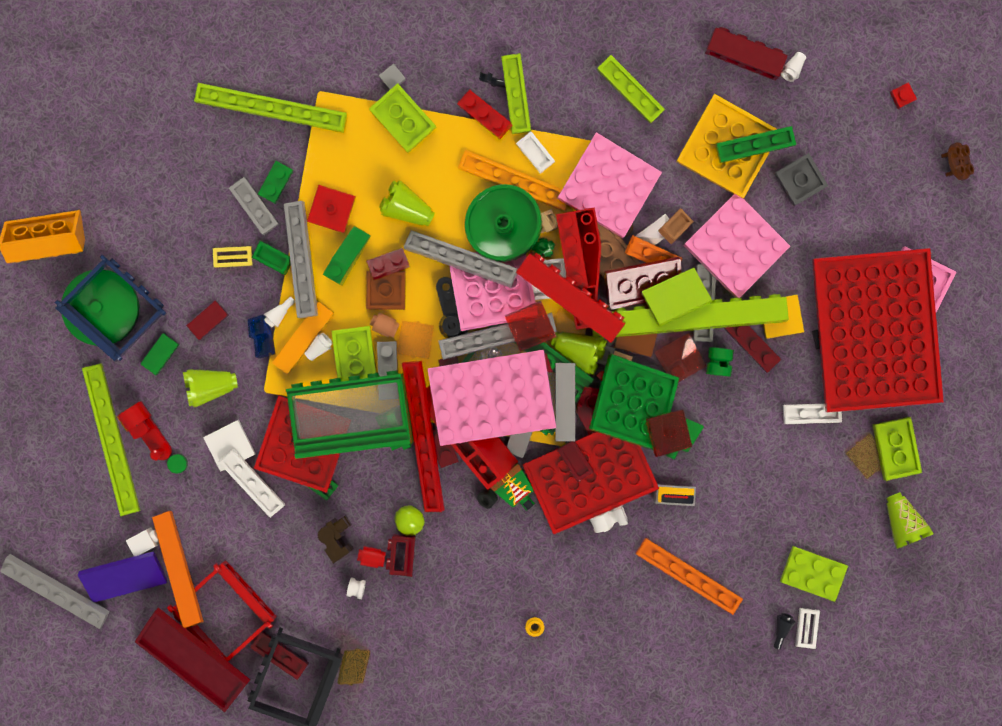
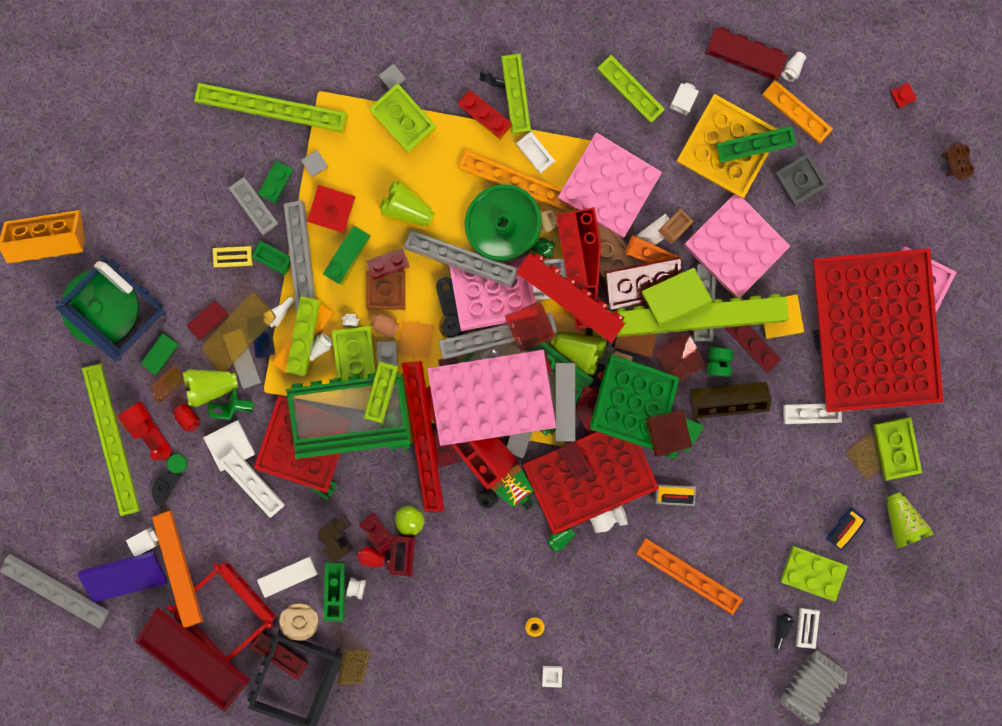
(113, 277): none -> white tile
(163, 487): none -> black plate
(167, 384): none -> clear orange piece
(186, 418): none -> red brick
(233, 405): none -> green bracket
(238, 332): none -> clear yellow piece
(247, 370): none -> light grey tile
(287, 576): none -> white tile
(298, 622): none -> tan tile
(303, 335): none -> lime plate
(314, 163): none -> light grey tile
(334, 592): none -> green slope
(350, 320): none -> white plate
(377, 533): none -> dark red plate
(381, 392): none -> lime tile
(552, 676): none -> white plate
(560, 540): none -> green cone
(684, 98): none -> white brick
(751, 397): none -> dark brown brick
(797, 111): none -> light orange tile
(812, 687): none -> light grey piece
(846, 529): none -> slope

